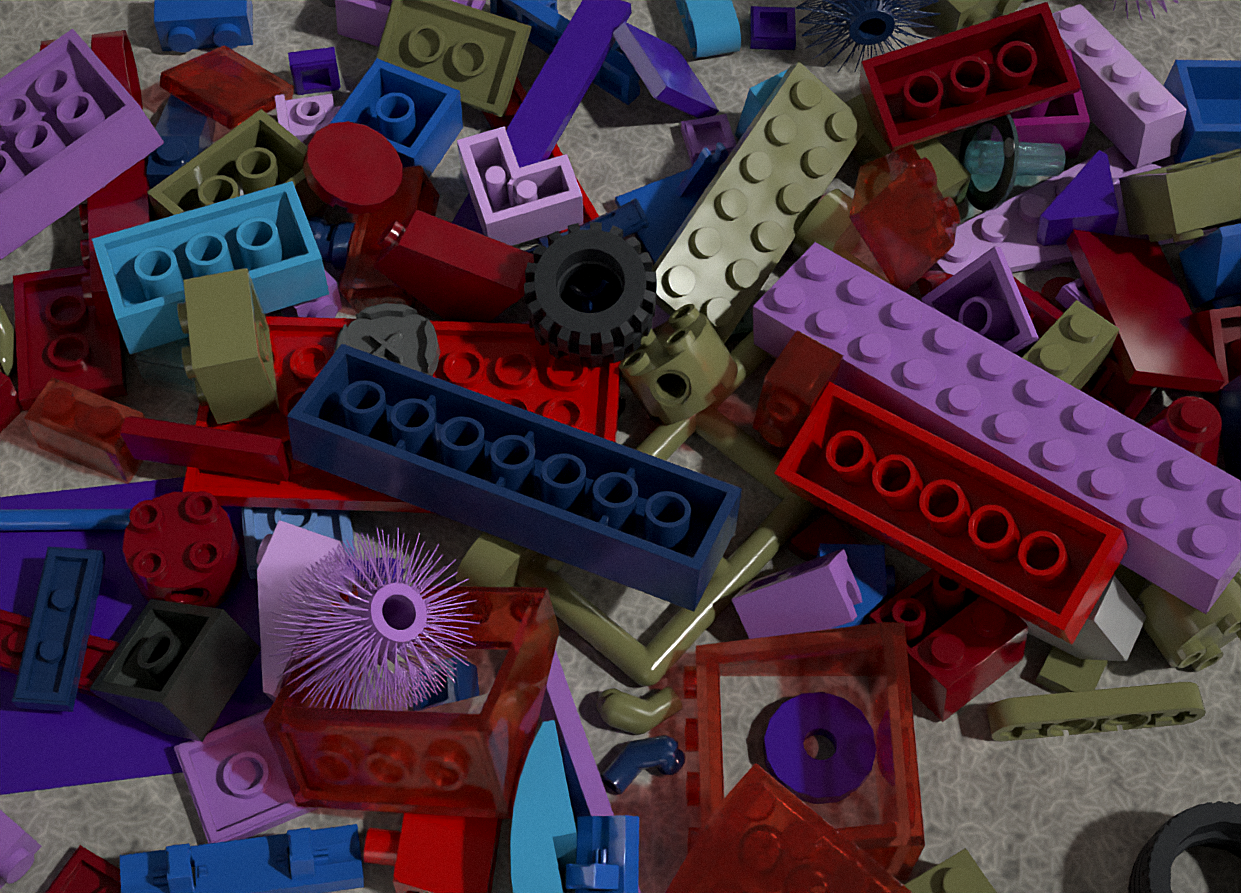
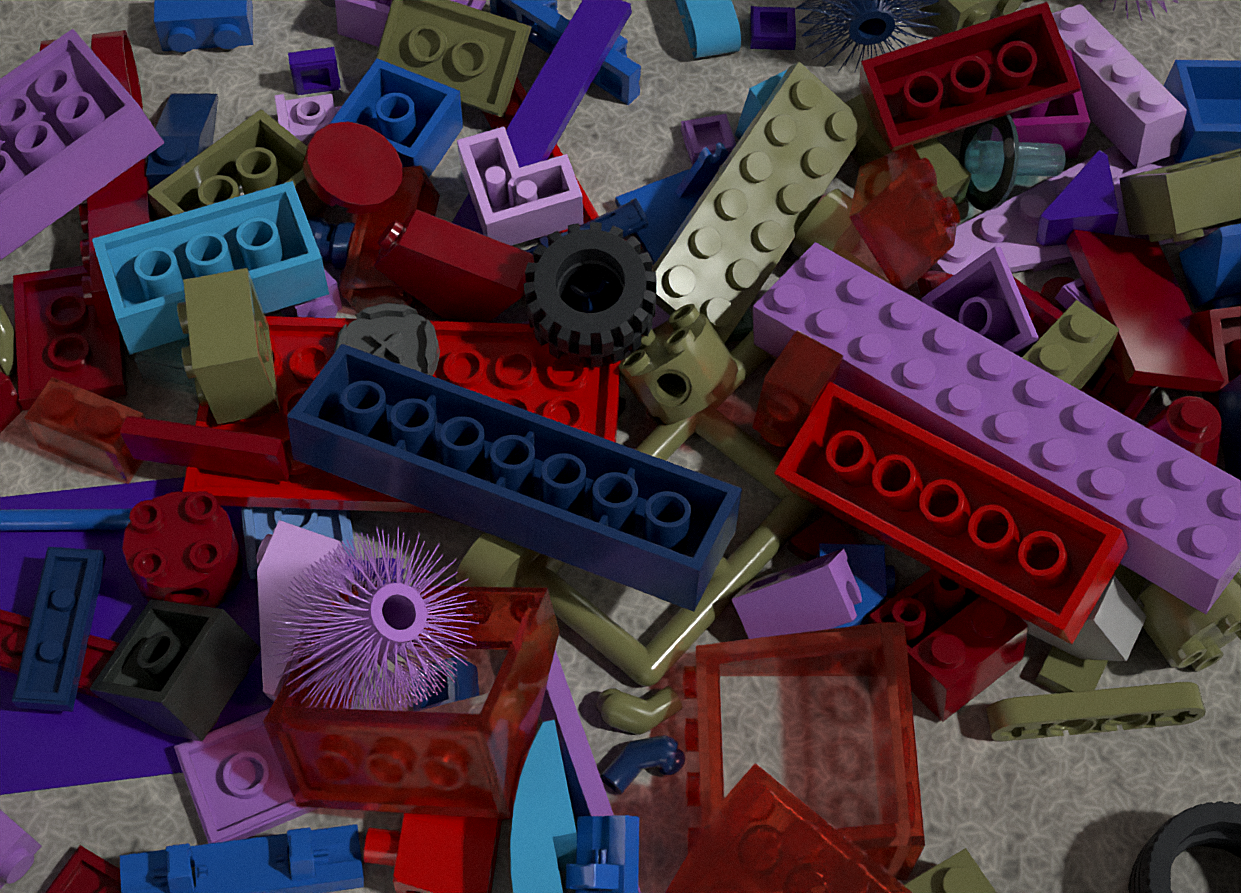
(225, 86): clear red tile -> none
(664, 71): dark purple tile -> none
(812, 778): dark purple tile -> none

